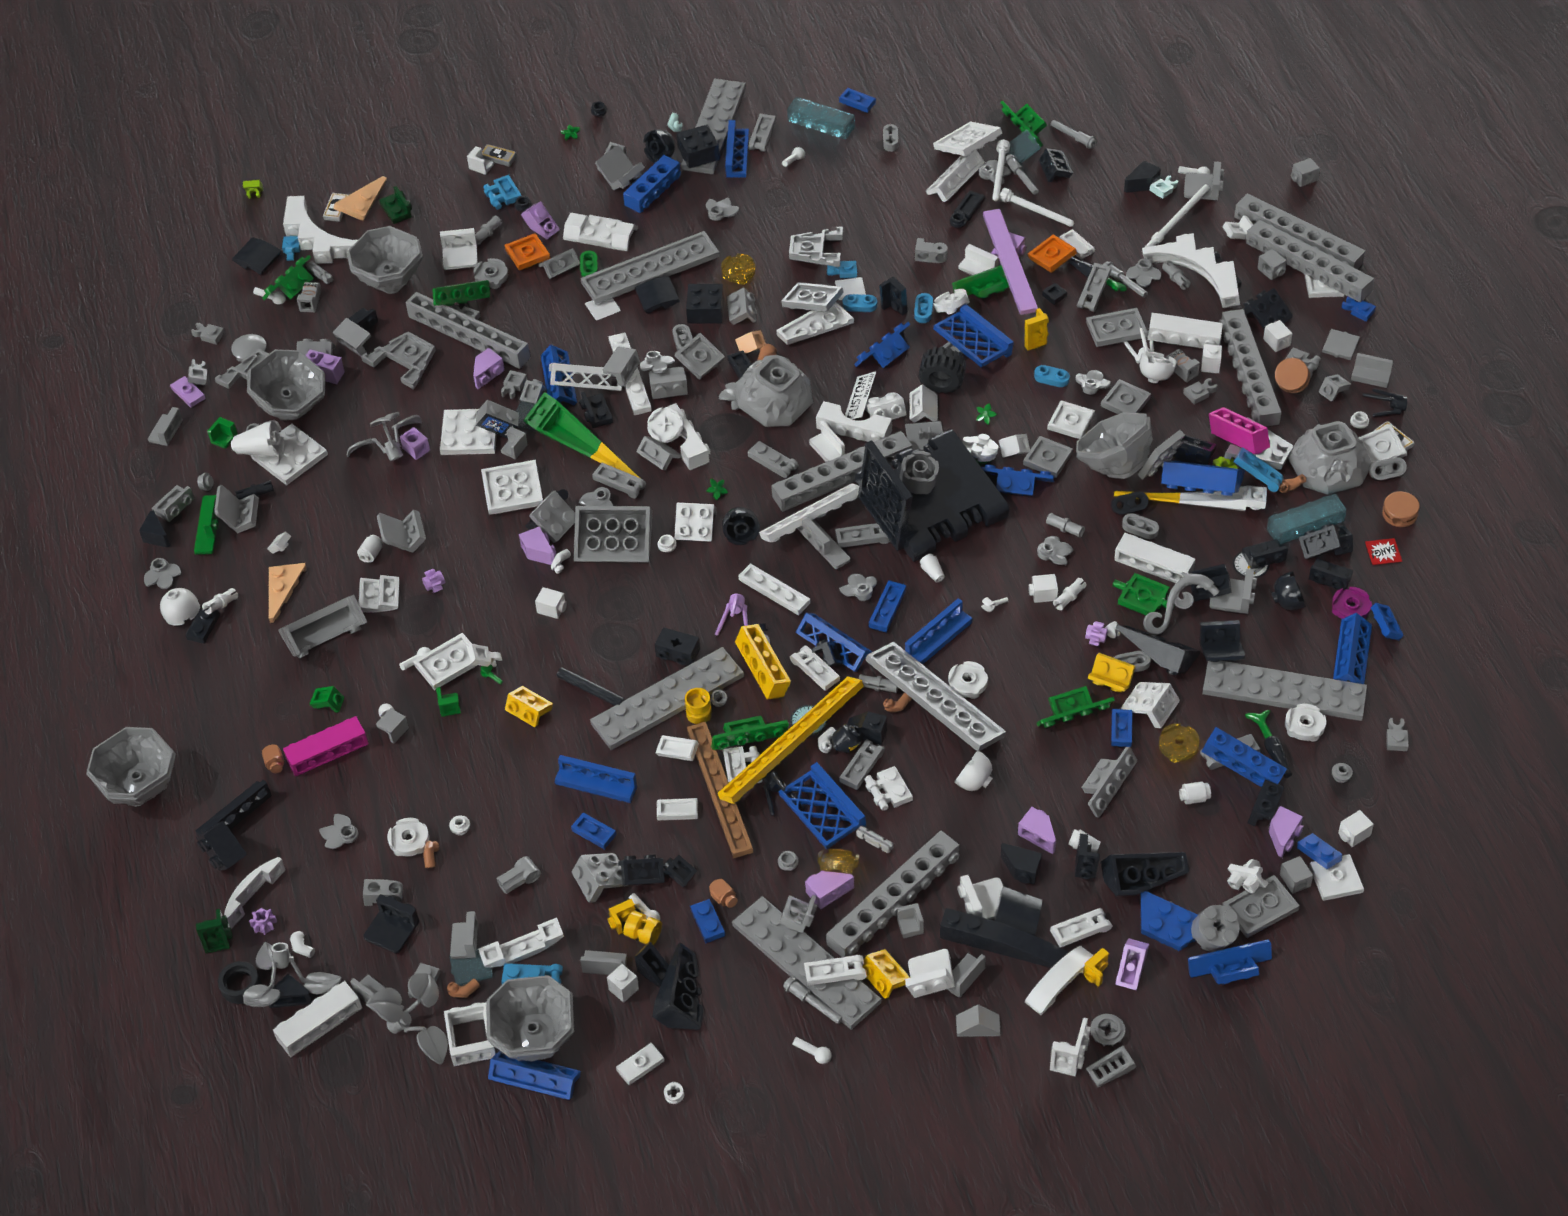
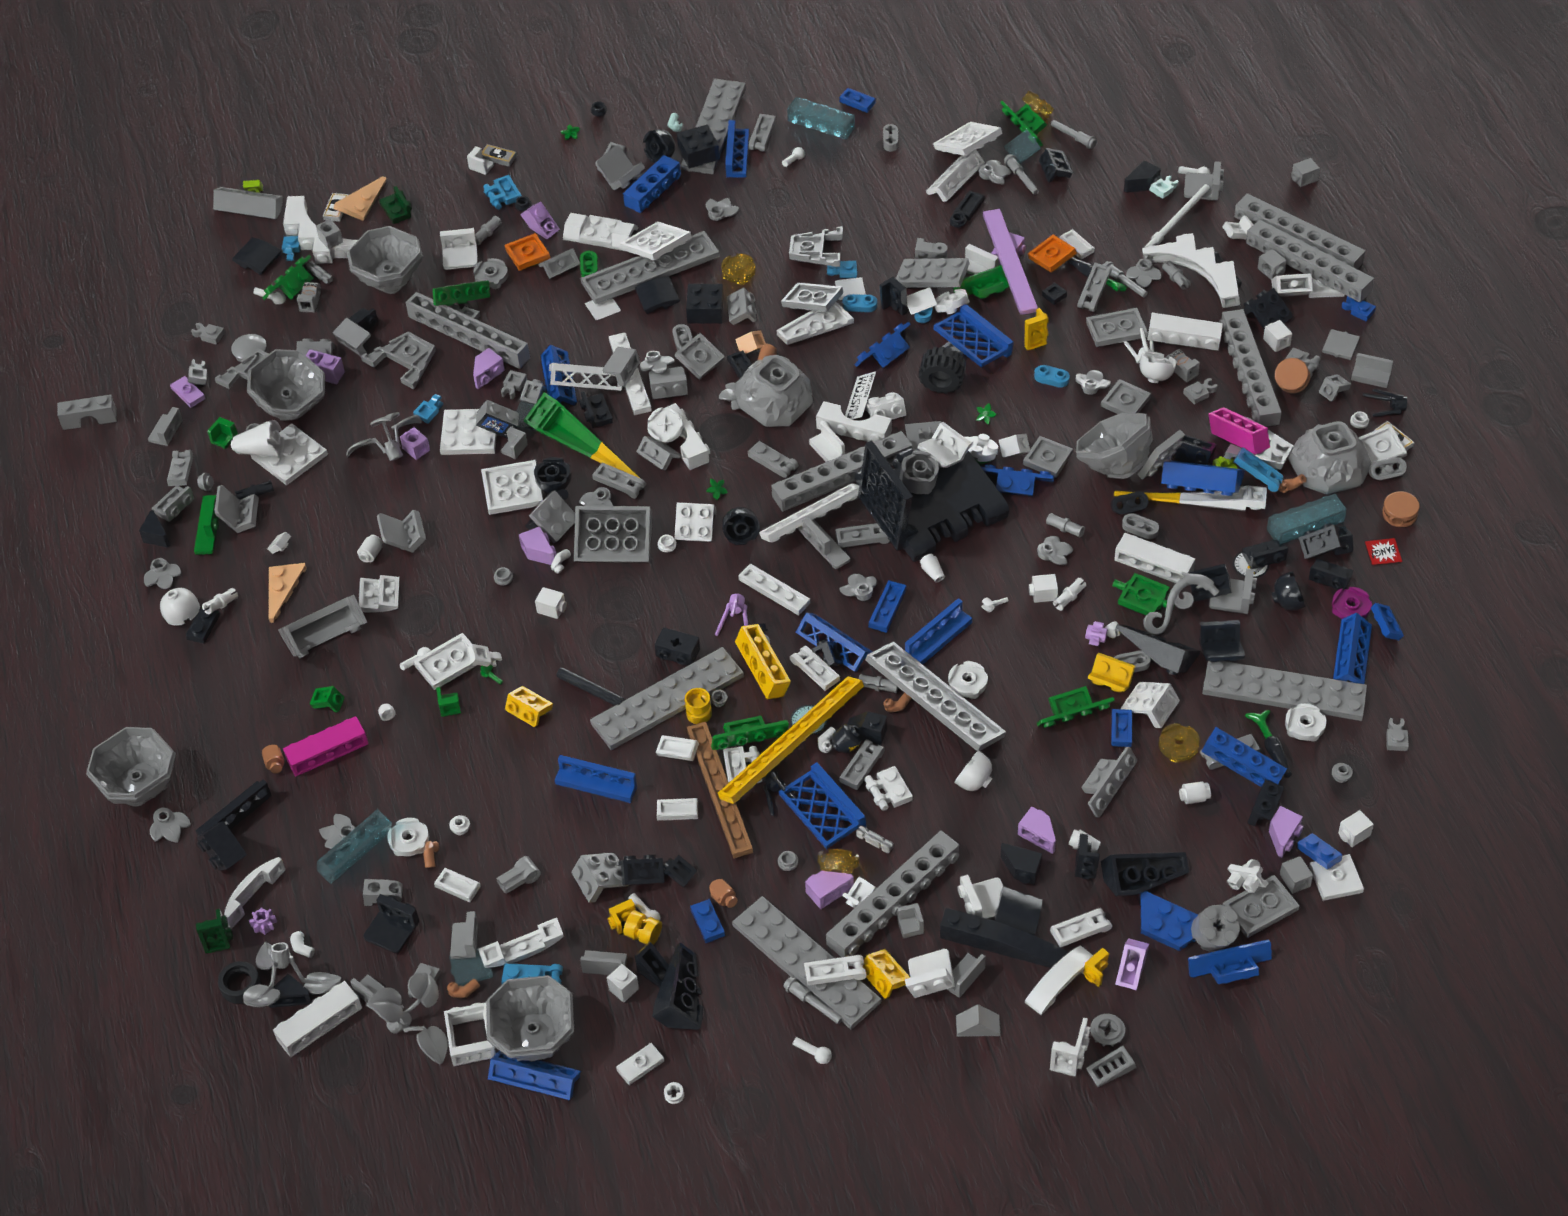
(98, 407): none -> light grey arch
(168, 827): none -> light grey plate
(180, 468): none -> light grey plate
(247, 202): none -> light grey brick
(329, 234): none -> light grey brick
(353, 846): none -> clear light blue brick
(393, 724): light grey panel -> none
(430, 409): none -> dark azure plate
(433, 580): lavender gear -> none
(457, 885): none -> white tile
(503, 576): none -> light grey plate
(552, 474): none -> black cylinder
(593, 830): blue plate -> none
(655, 240): none -> white plate
(798, 913): light grey bracket -> none
(858, 892): none -> white bracket
(920, 300): none -> white sticker
(923, 403): white panel -> none
(933, 272): none -> light grey plate
(946, 446): none -> white bracket
(1003, 148): white piece -> none
(1007, 196): white piece -> none
(1037, 104): none -> clear yellow plate
(1071, 419): white plate -> none
(1211, 358): white brick -> none
(1293, 284): none -> white brick

